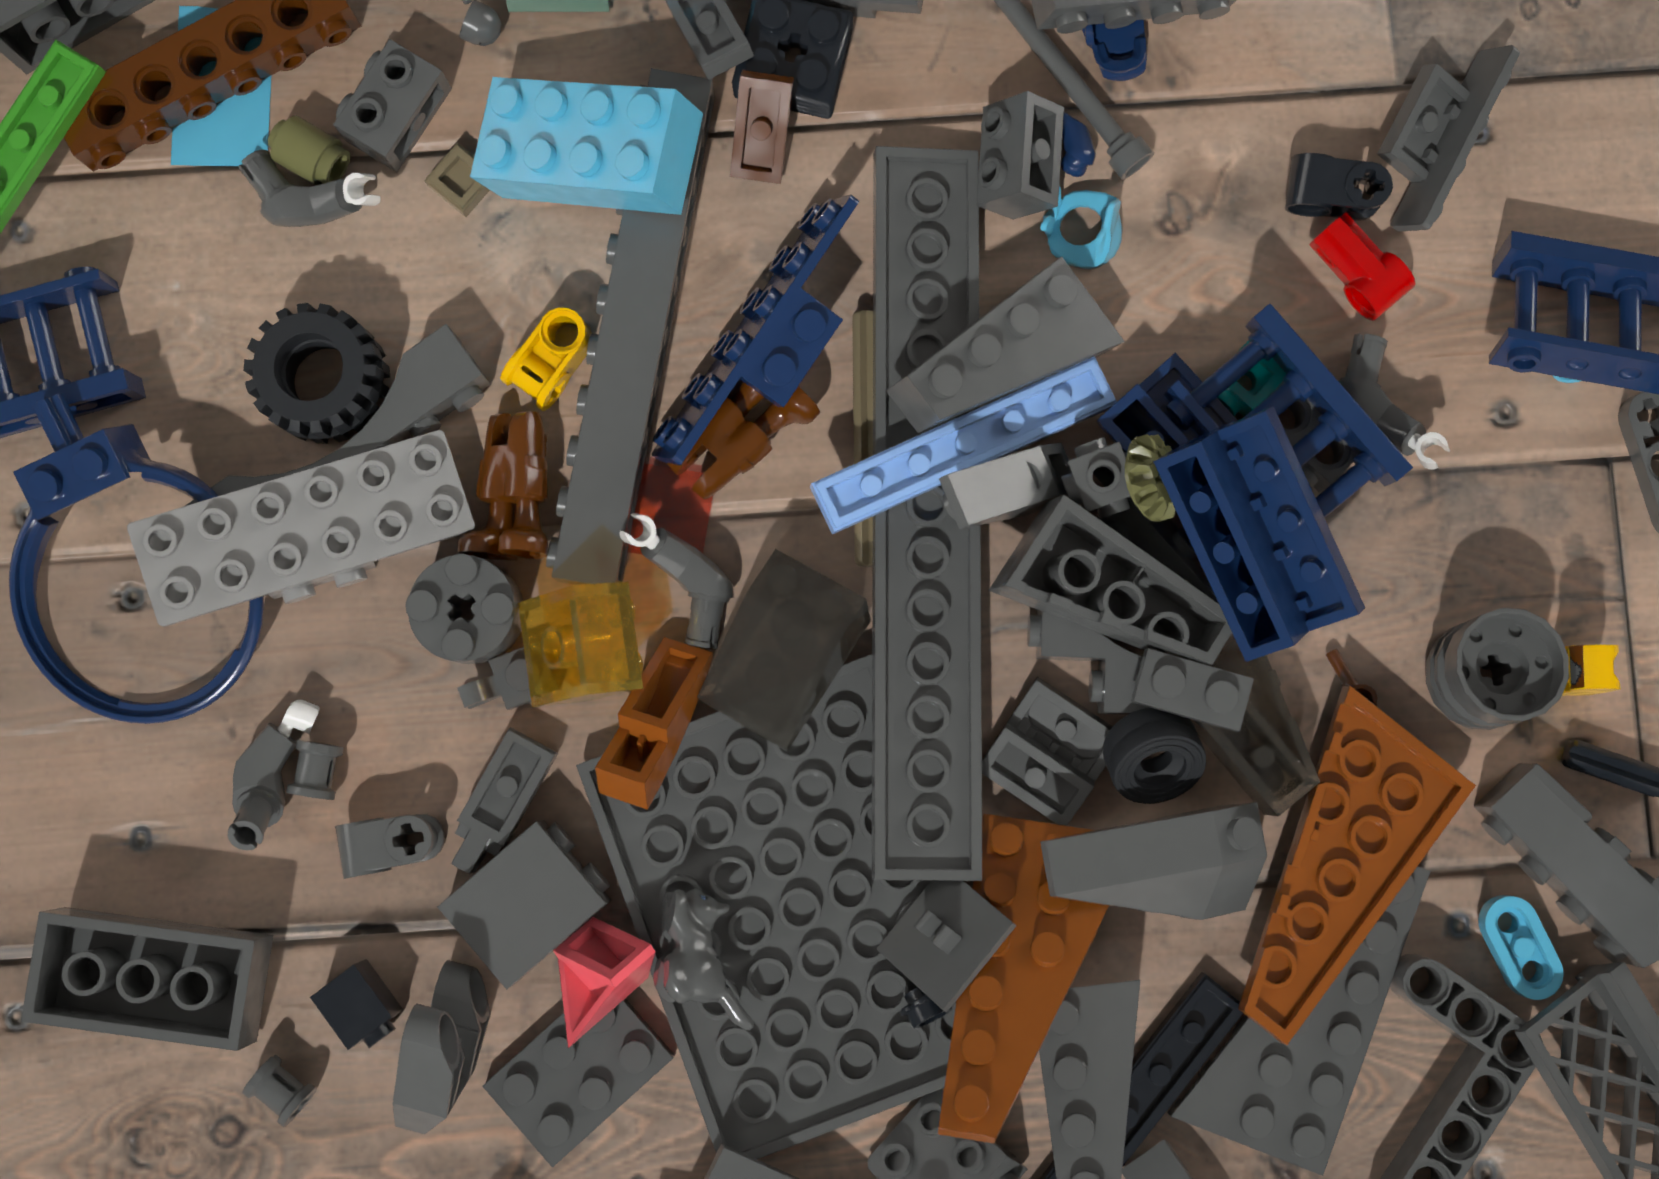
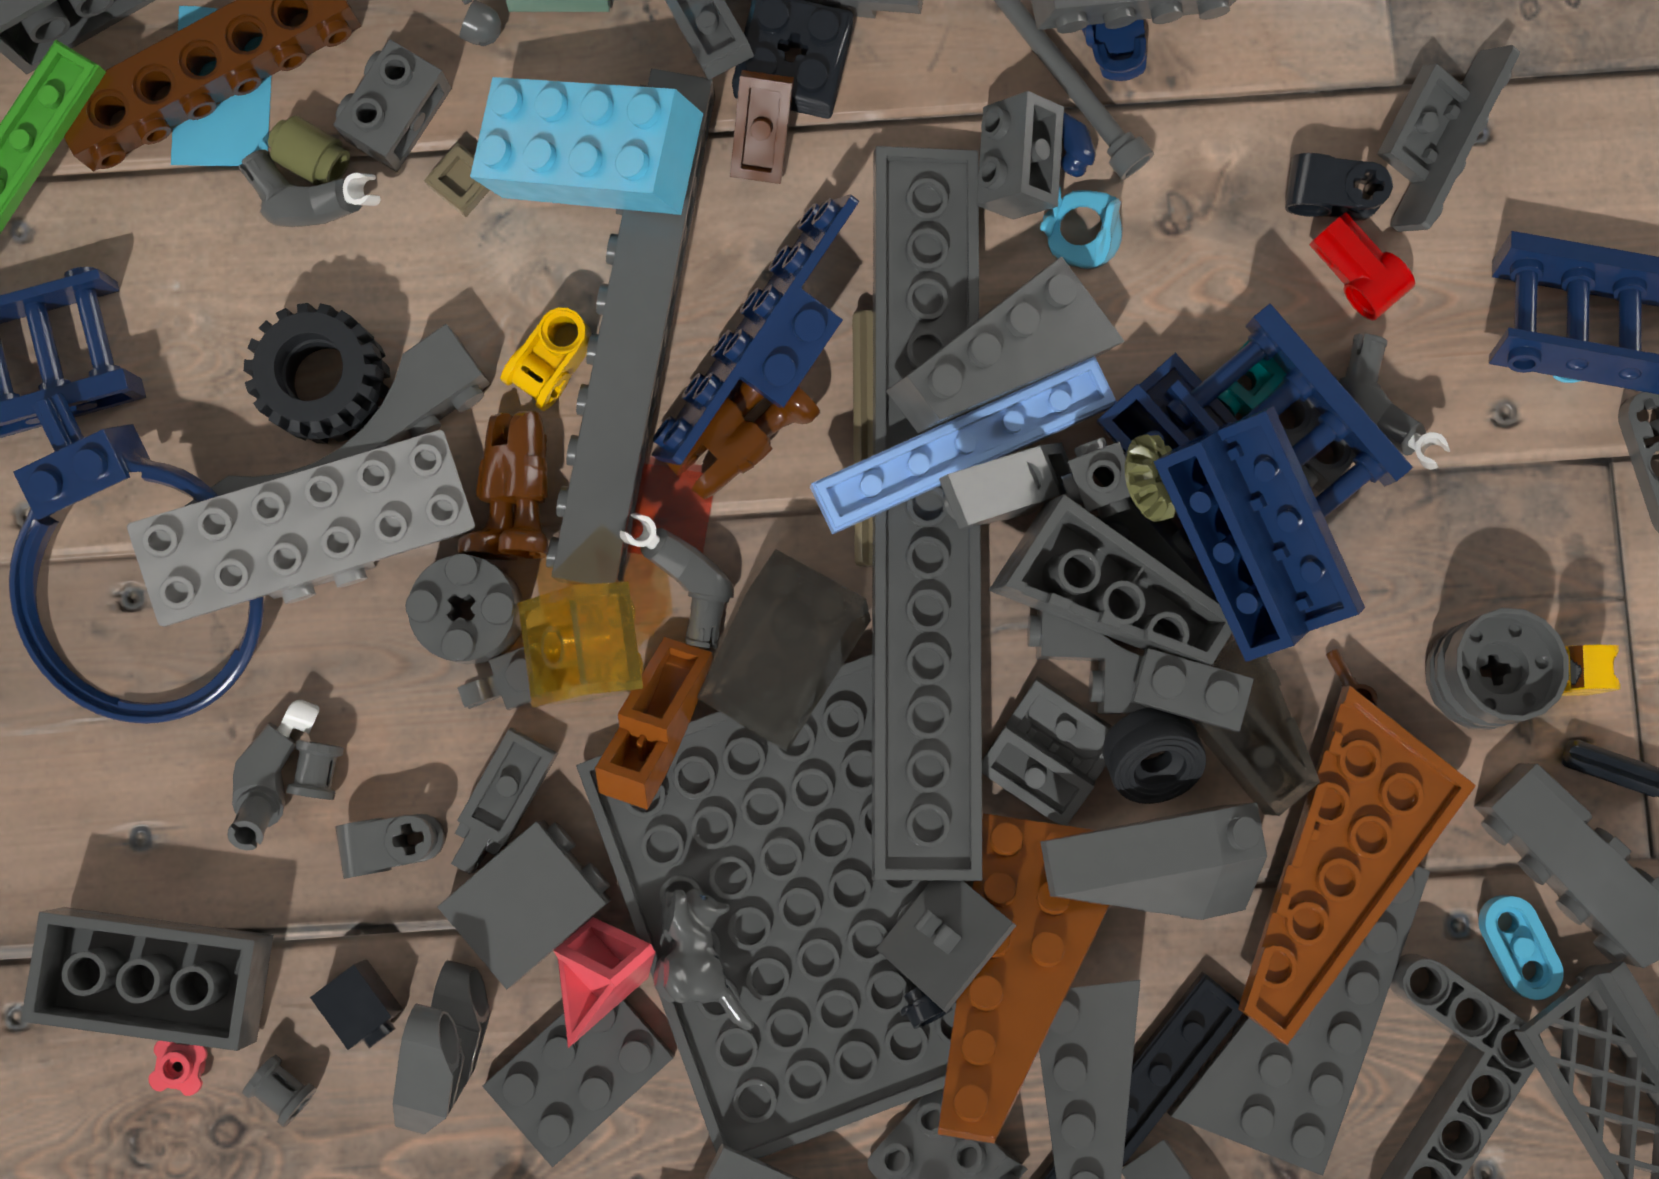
(193, 1063): none -> coral plate

